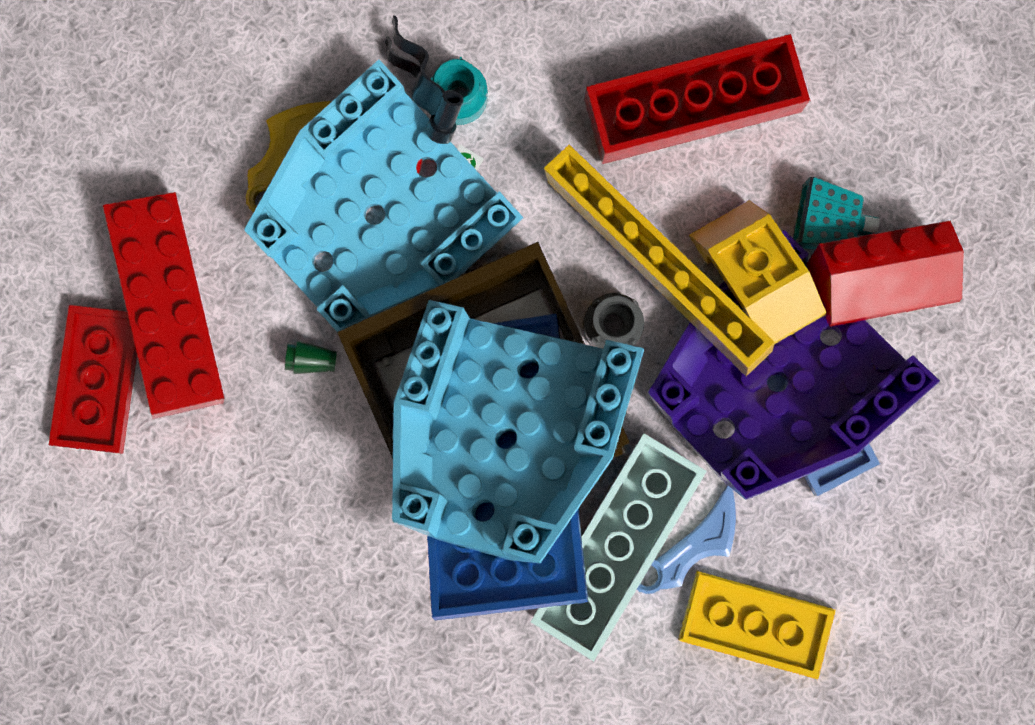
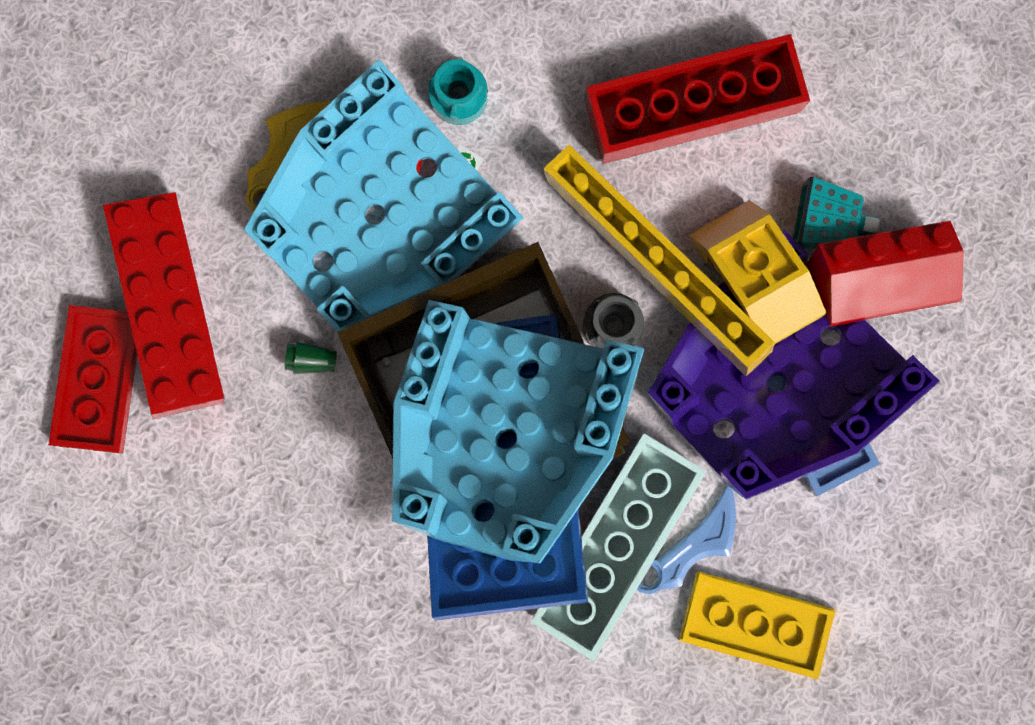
(427, 94): black flag -> none

